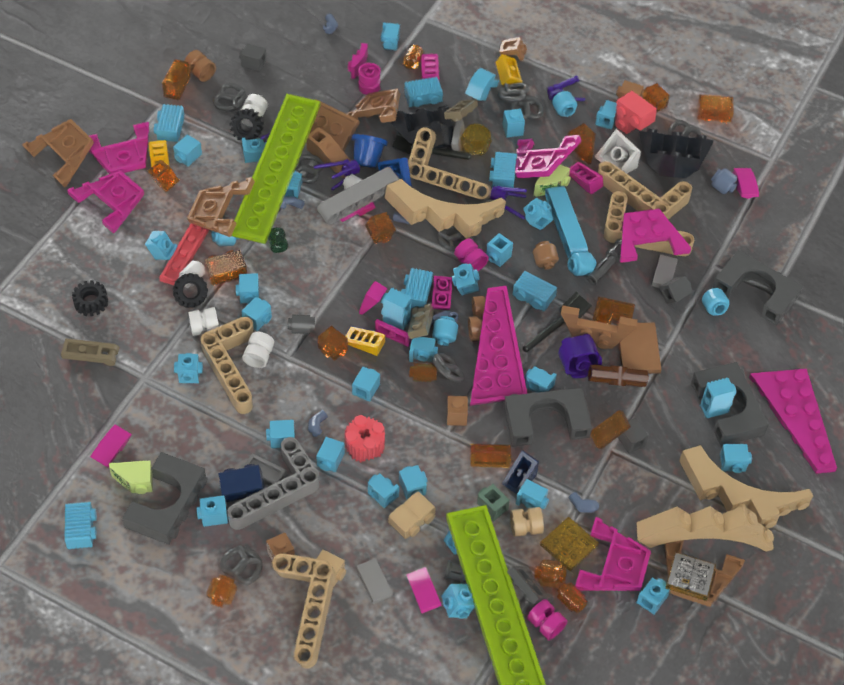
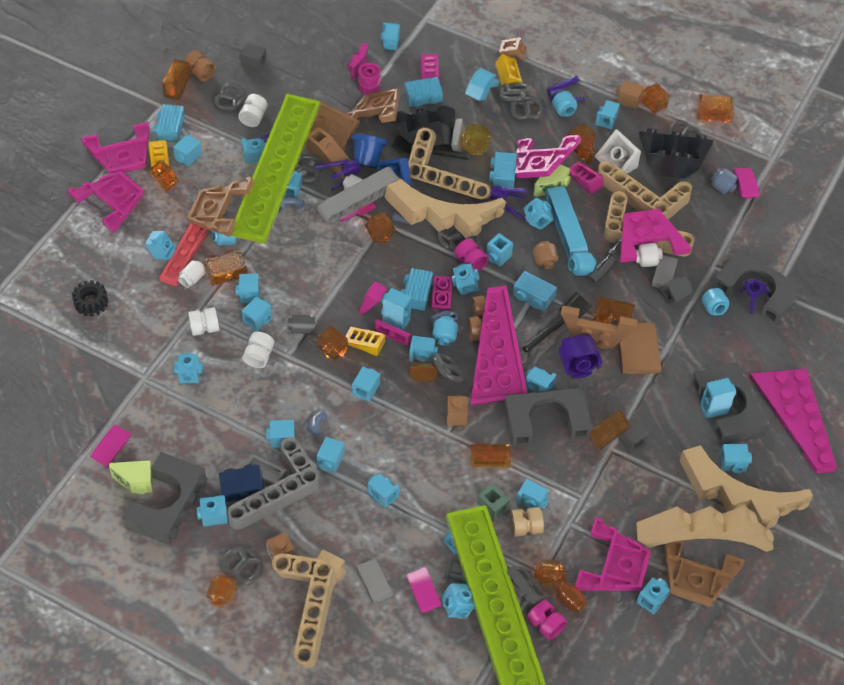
(69, 143): medium nougat wing -> none
(79, 525): medium azure brick -> none
(90, 351): dark tan plate -> none
(198, 282): black tyre -> none
(215, 345): tan beam -> none
(253, 117): black tyre -> none
(277, 240): clear green wheel -> none
(331, 25): sand blue arm -> none
(364, 438): coral brick -> none
(412, 56): clear orange brick -> none
(412, 481): medium azure brick -> none
(412, 515): tan brick -> none
(420, 321): dark tan plate -> none
(461, 109): dark tan plate -> none
(513, 123): medium azure brick -> none
(523, 468): dark blue slope -> none
(569, 544): clear yellow tile -> none
(583, 505): sand blue arm -> none
(618, 375): reddish brown piece -> none
(633, 113): coral brick -> none
(648, 254): none -> white head
(690, 576): tile -> none
(754, 290): none -> dark purple plant

